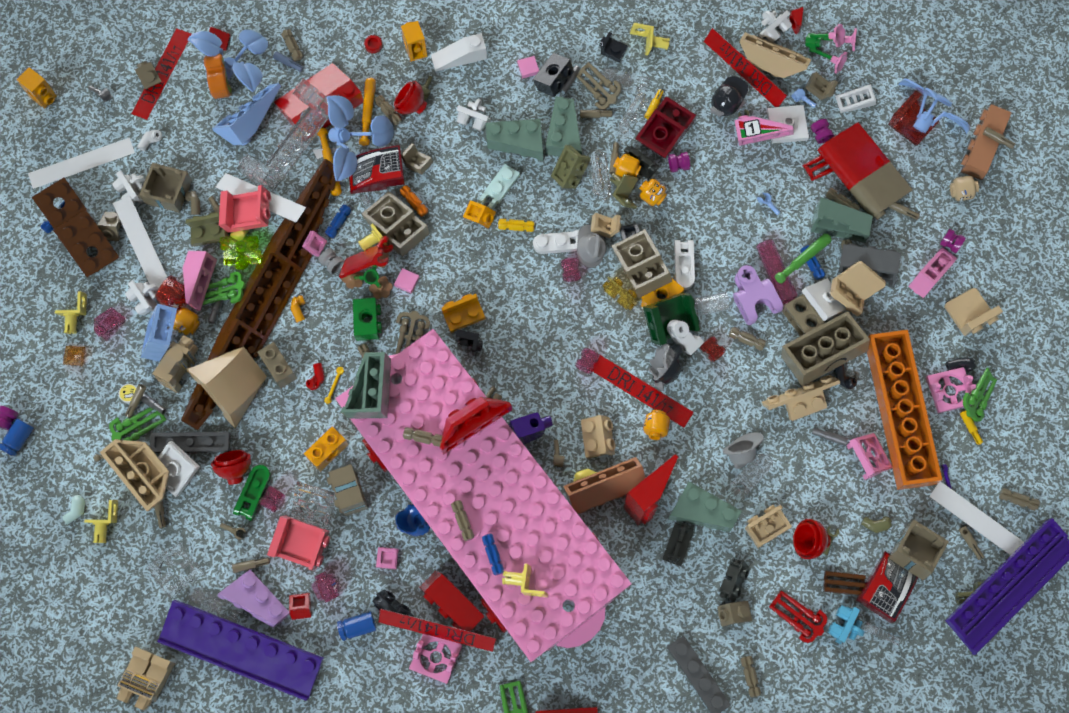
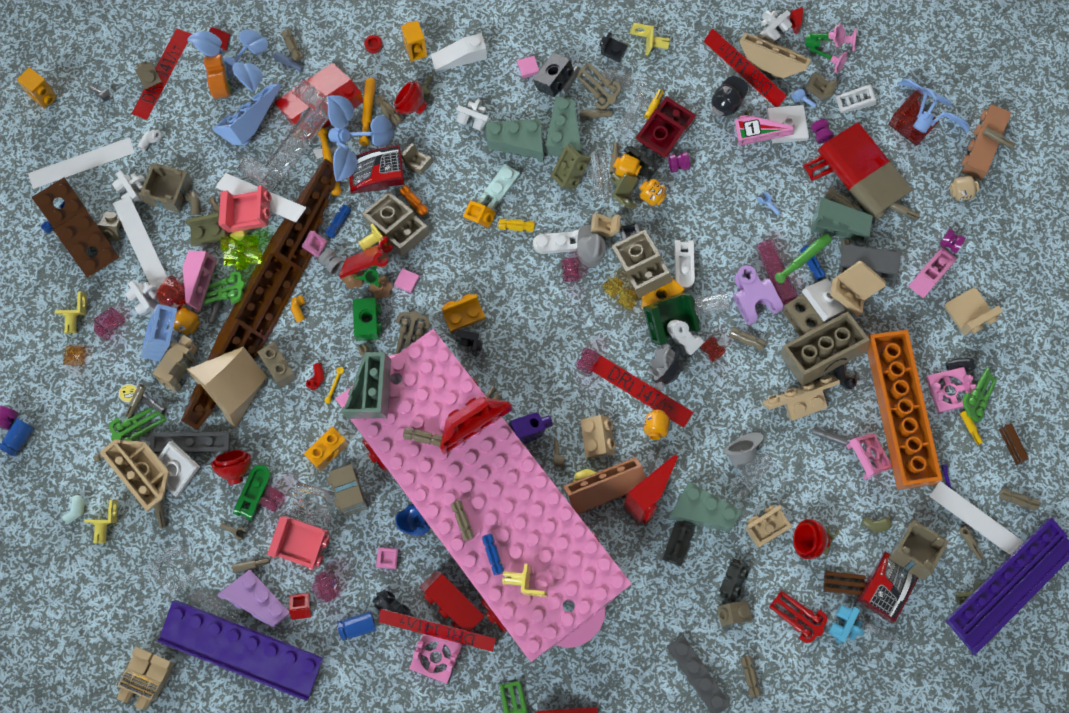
(1013, 444): none -> reddish brown tile

